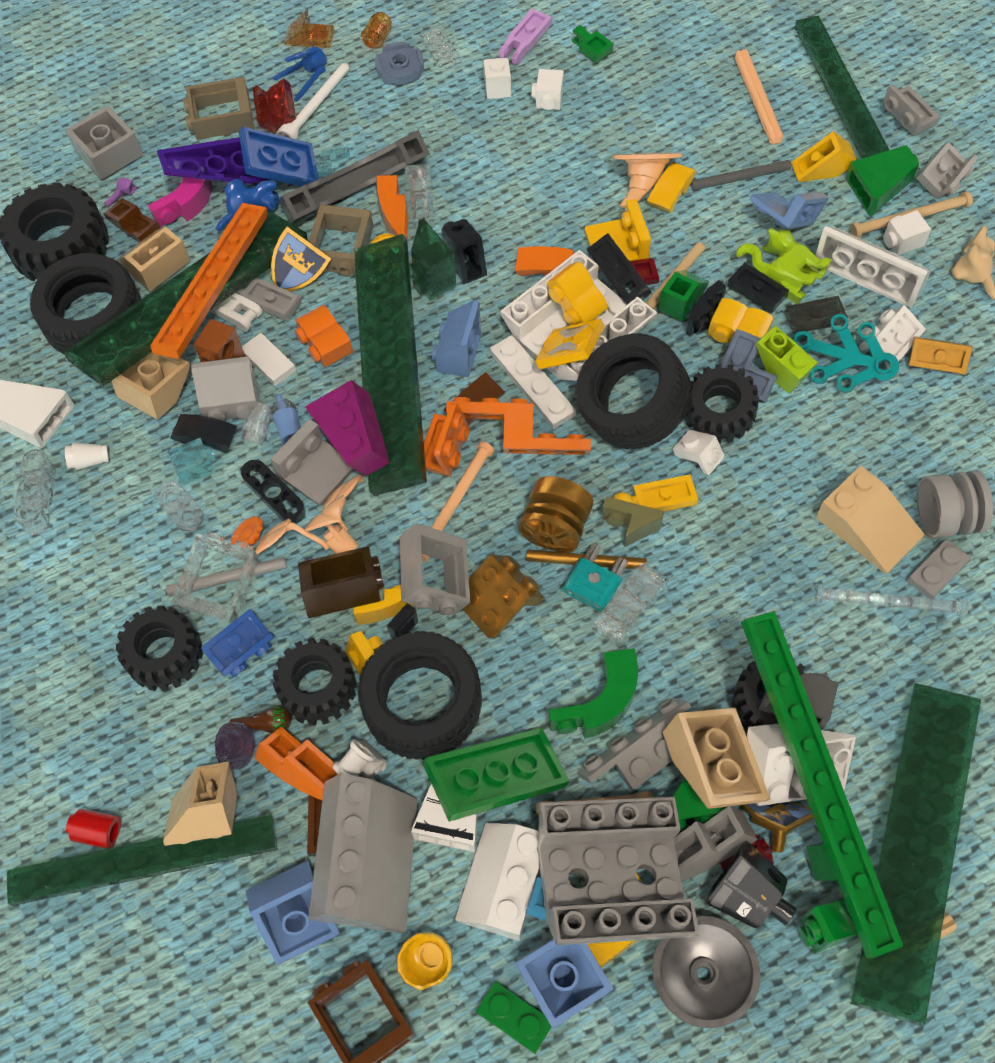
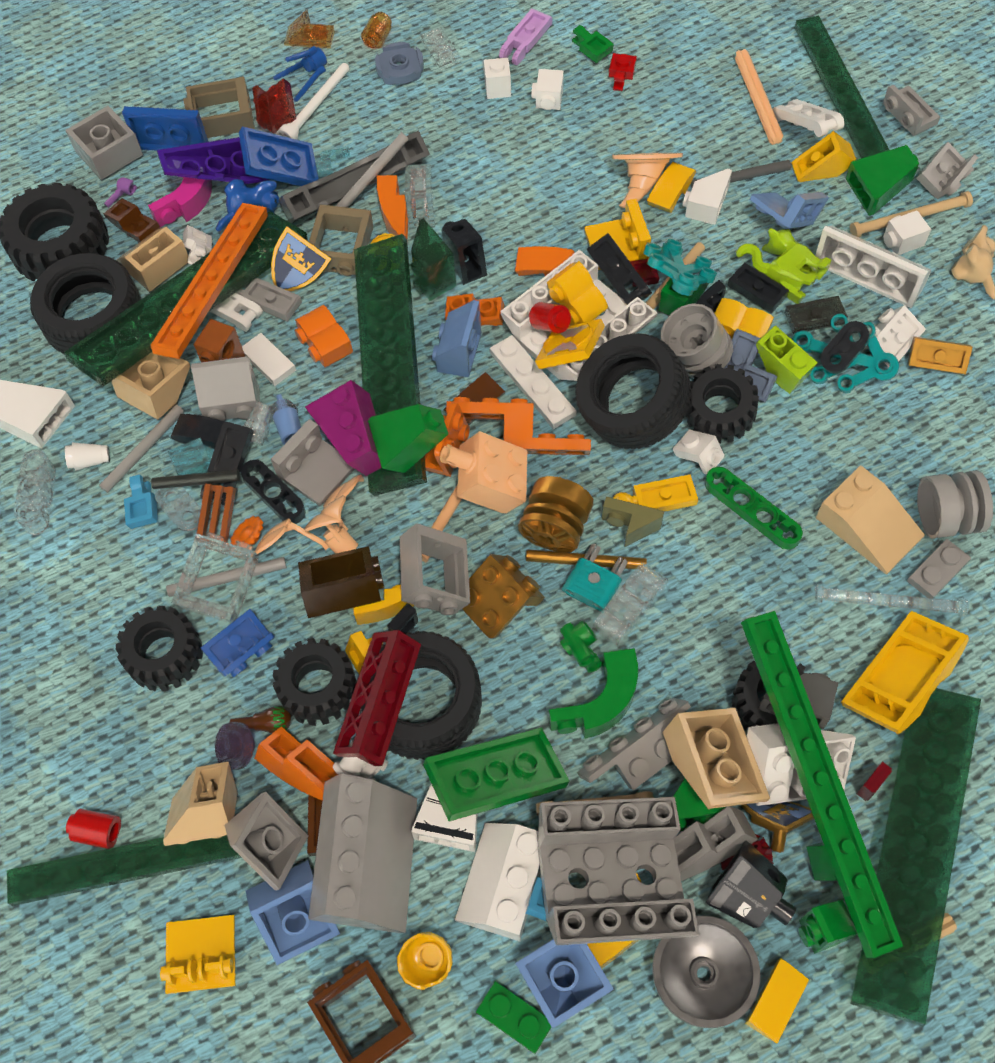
(142, 506): none -> dark azure plate
(146, 443): none -> light grey bar
(164, 127): none -> blue tile
(195, 479): none -> pearl dark grey bar
(197, 243): none -> white plate
(199, 954): none -> yellow hinge
(206, 506): none -> dark orange tile
(229, 452): none -> black plate
(266, 839): none -> light grey slope
(373, 171): none -> light grey bar
(382, 697): none -> dark red fence
(406, 435): none -> green slope
(489, 308): none -> orange slope
(489, 471): none -> light nougat brick
(550, 317): none -> red brick
(577, 643): none -> green plate
(622, 68): none -> red plate
(669, 262): none -> teal plant
(697, 338): none -> light grey wheel
(707, 197): none -> white slope
(756, 504): none -> green beam
(777, 1000): none -> yellow slope
(809, 116): none -> white plate
(844, 347): none -> black plate
(874, 781): none -> dark red tile
(906, 672): none -> yellow slope

